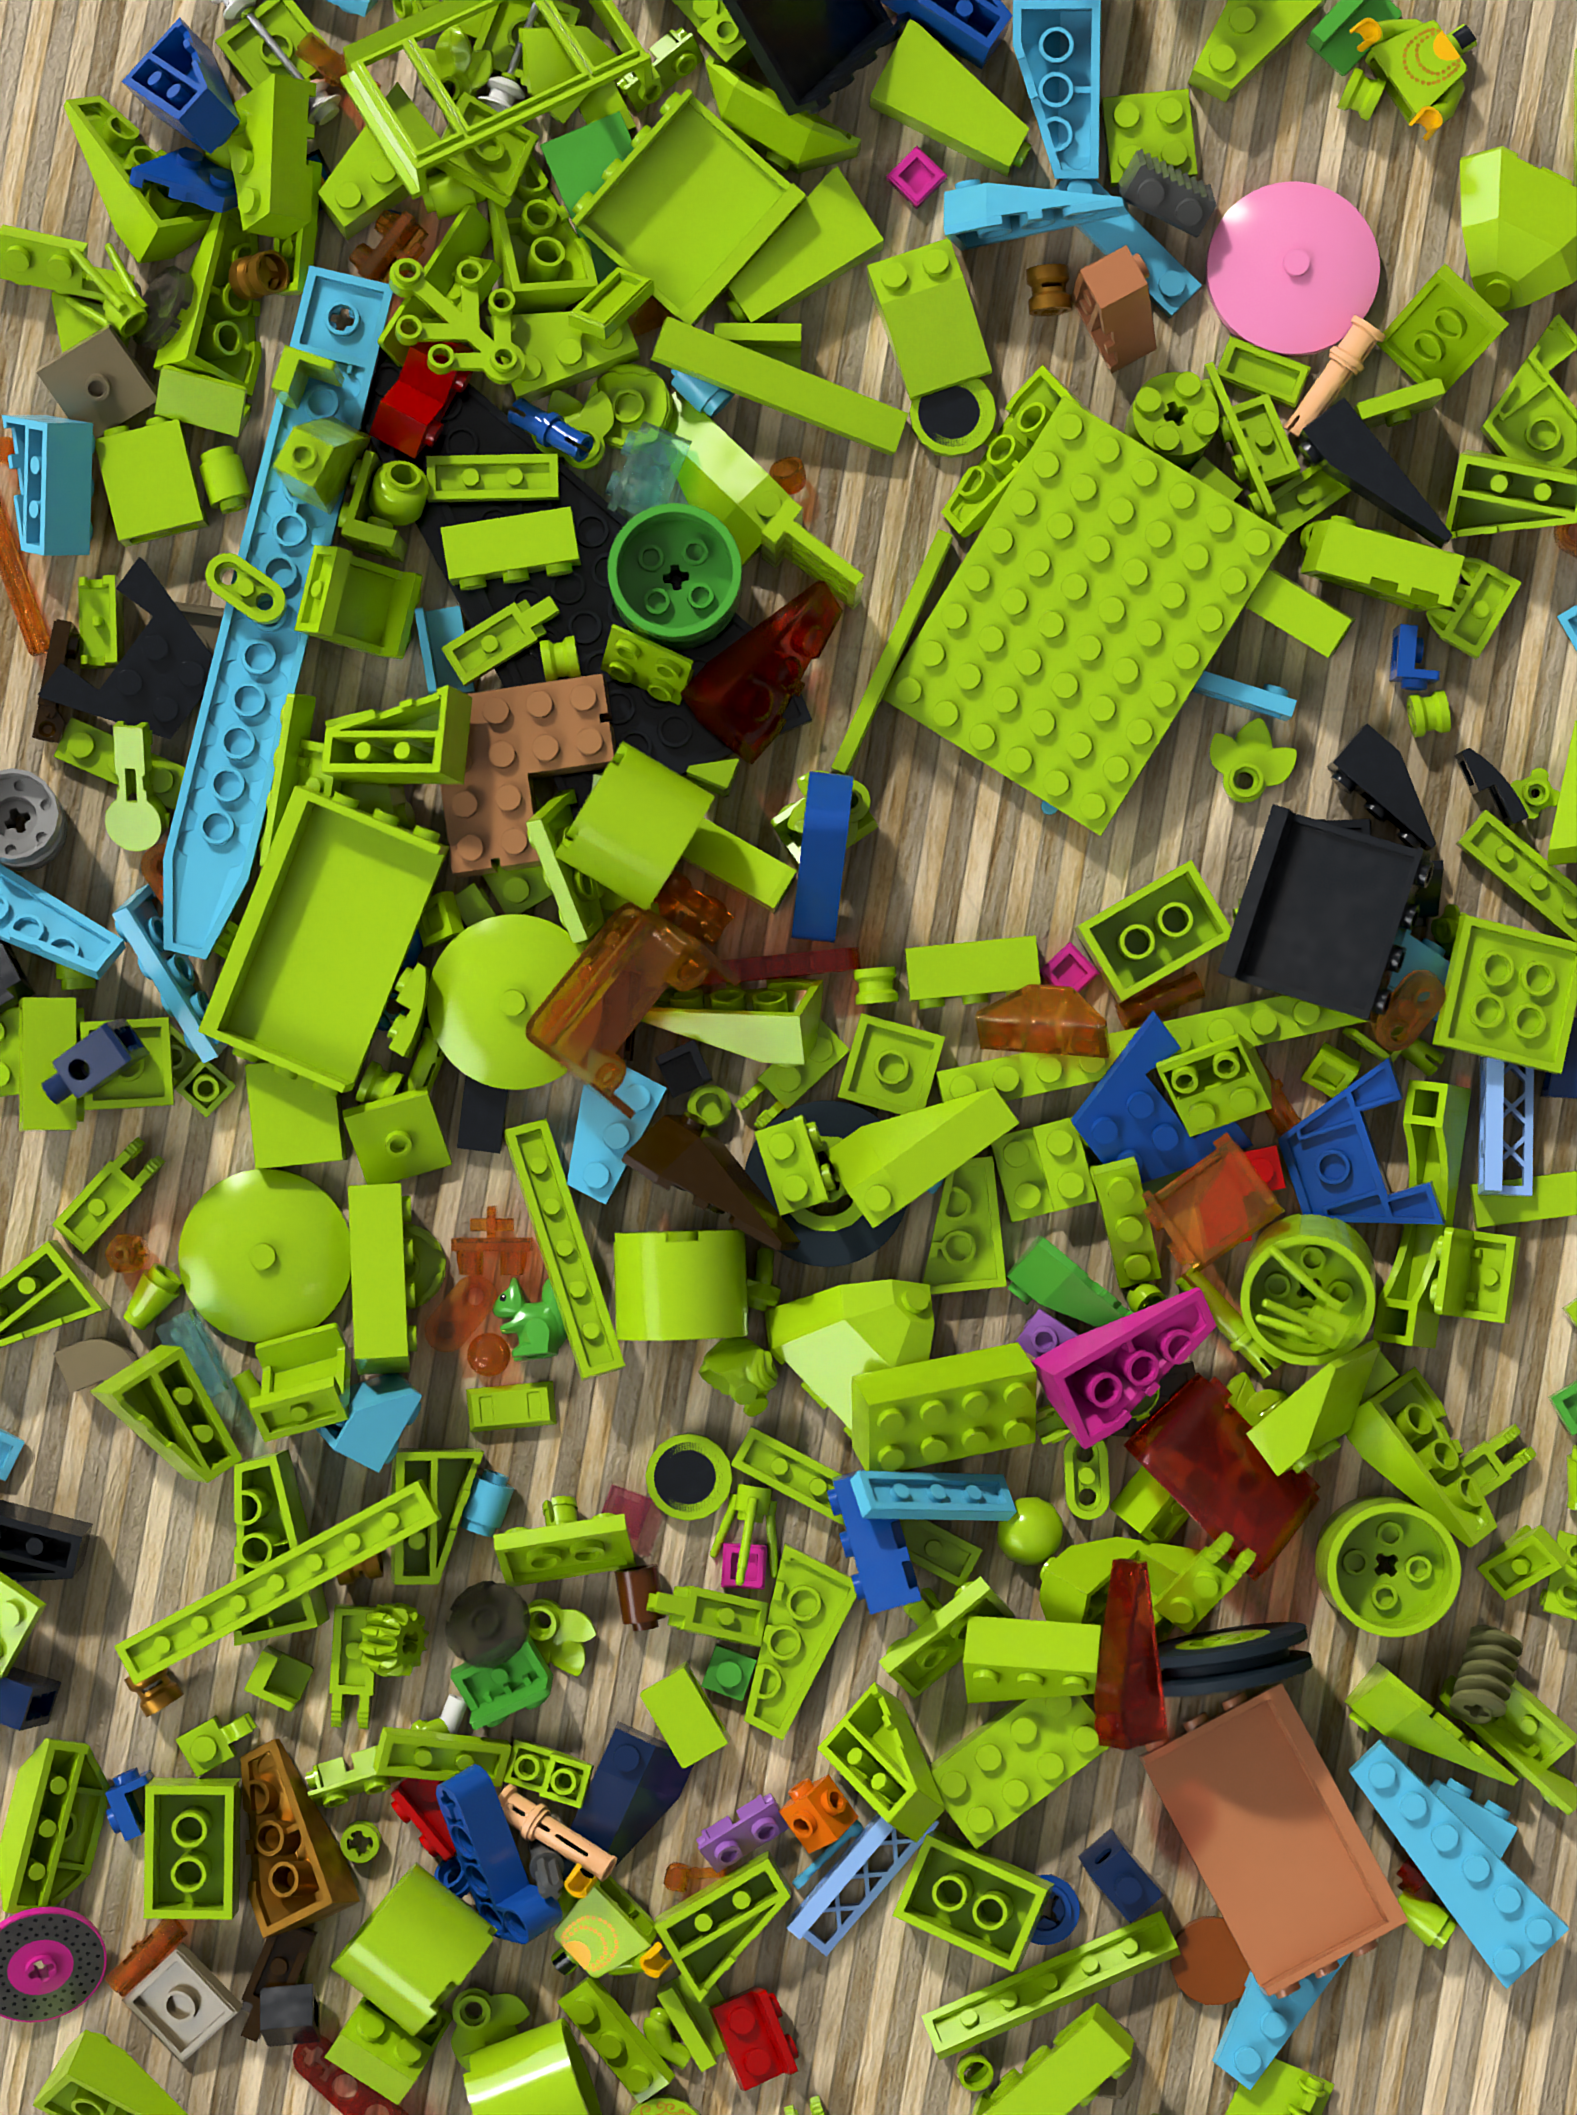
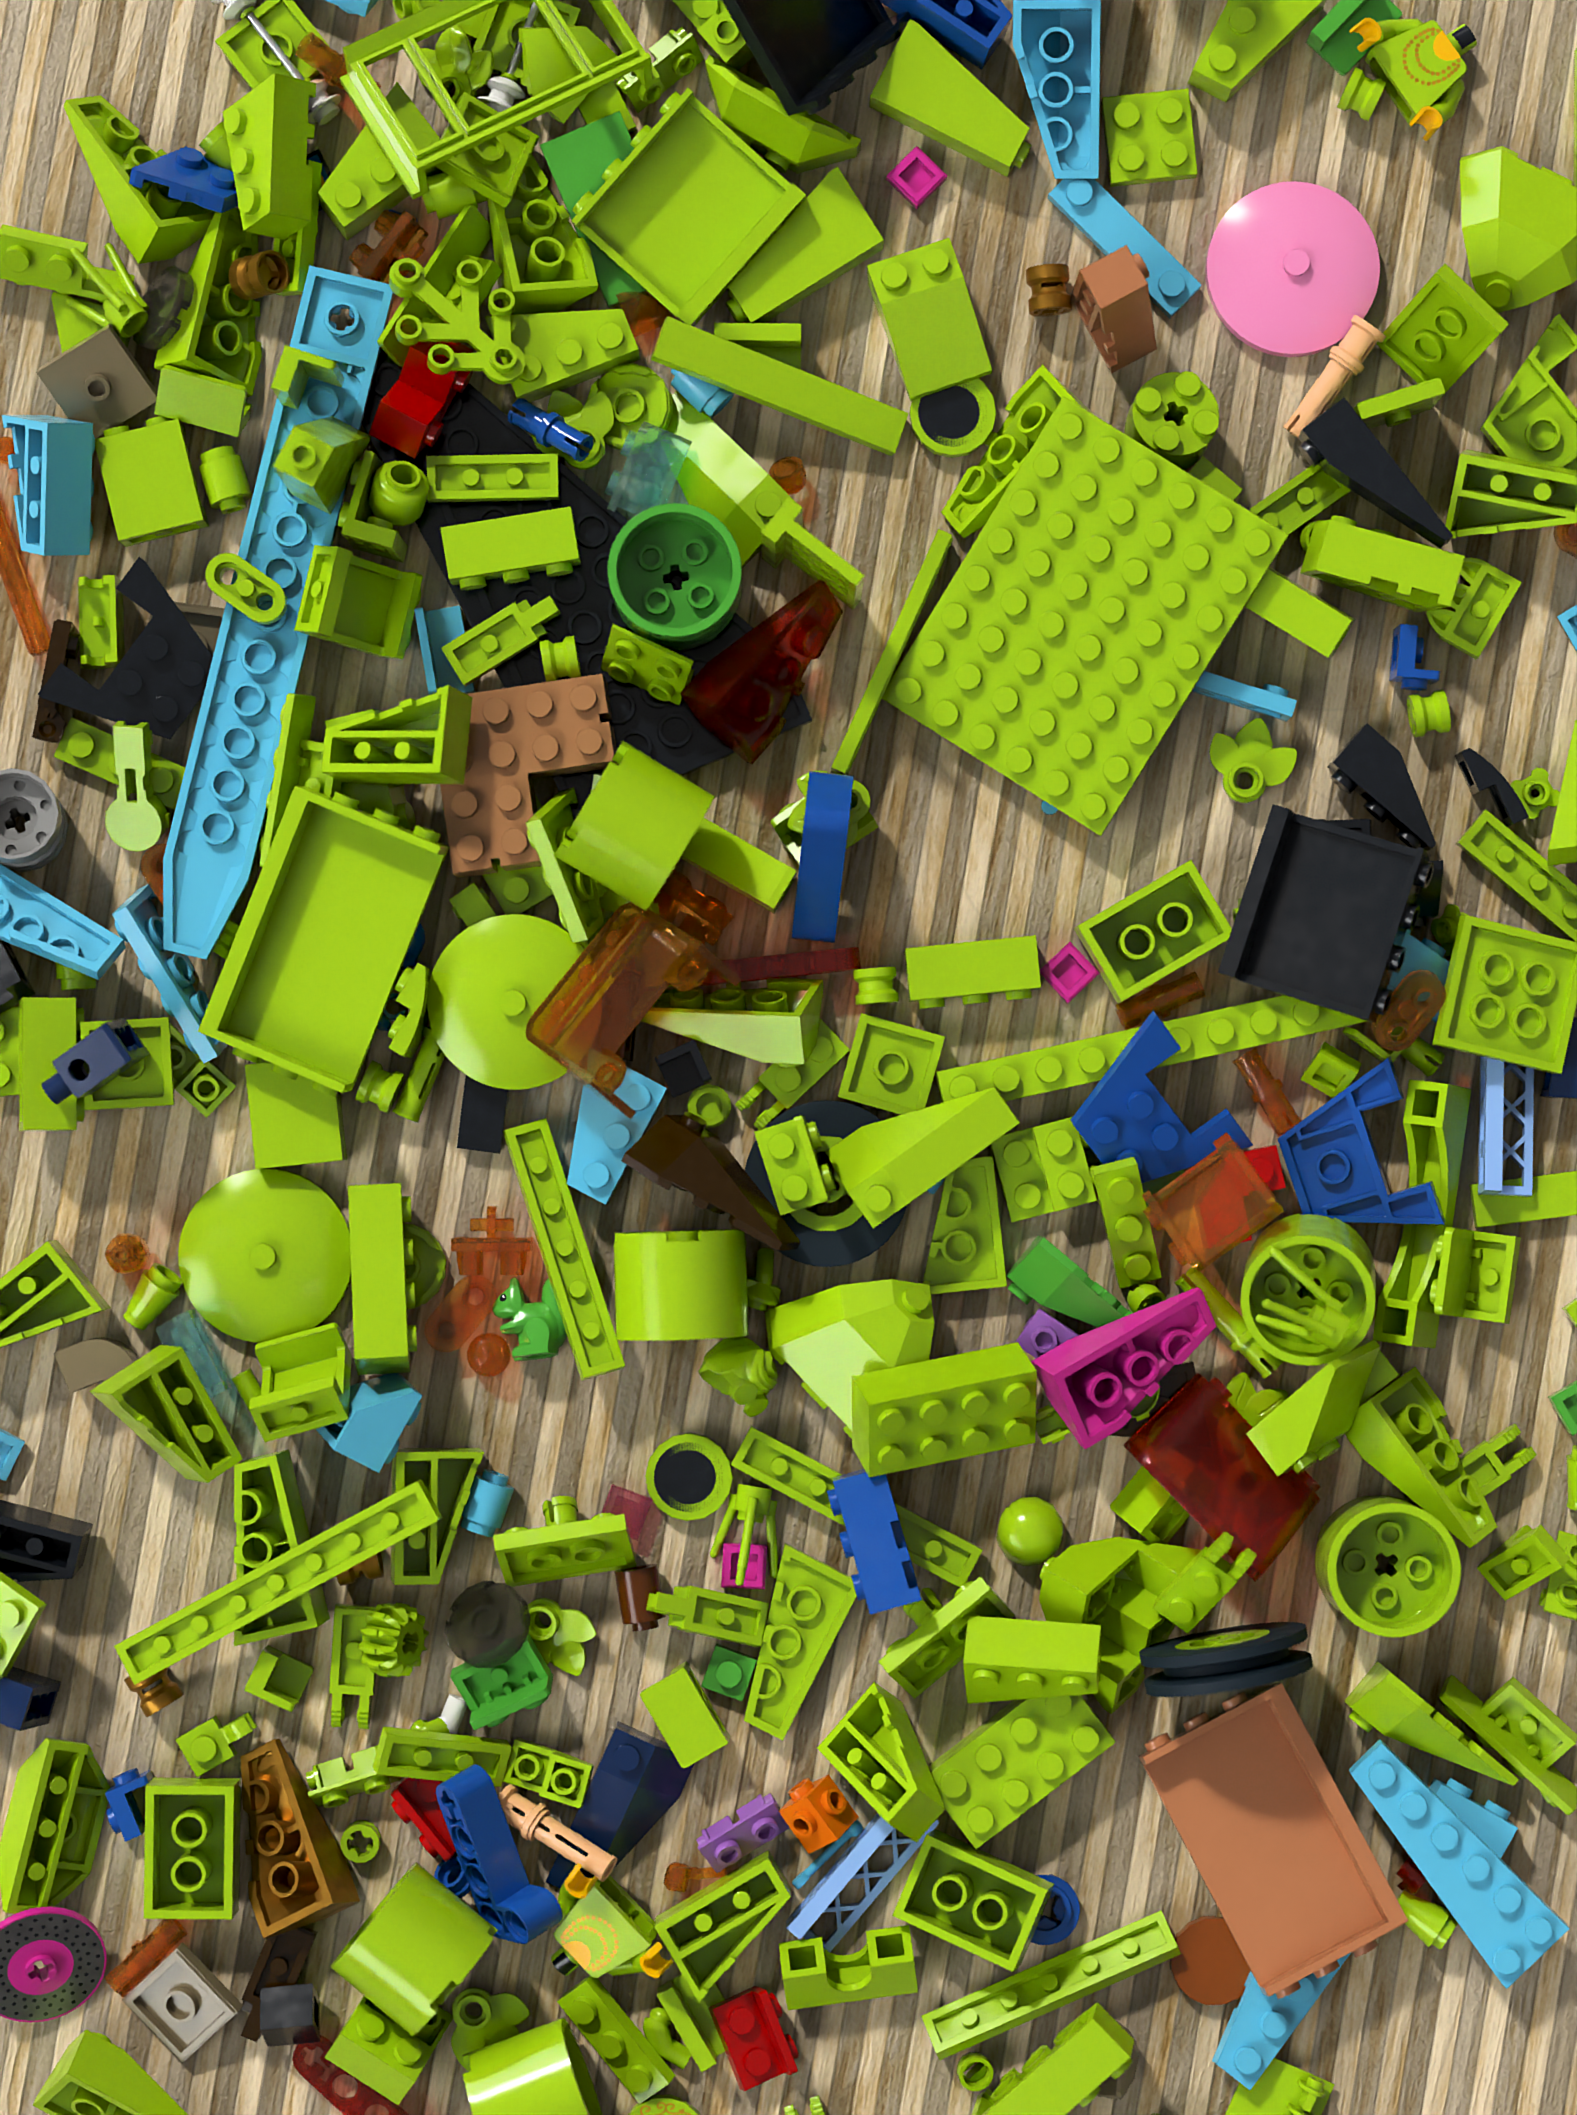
(105, 1198): lime hinge -> none
(185, 88): blue wedge -> none
(397, 1137): lime plate -> none
(440, 919): lime plate -> none
(511, 1406): lime tile -> none
(546, 1868): dark grey axle -> none
(611, 303): lime tile -> none
(715, 776): lime slope -> none
(822, 1978): none -> lime arch
(932, 1496): medium azure plate -> none
(1000, 212): medium azure wedge -> none
(1045, 1022): clear orange slope -> none
(1086, 1474): lime plate -> none
(1121, 1876): dark blue torso -> none
(1129, 1679): clear red wedge -> none
(1167, 193): dark grey brick -> none
(1216, 1084): lime slope -> none
(1258, 442): lime bracket -> none
(1262, 372): lime tile -> none
(1485, 1675): olive piece -> none

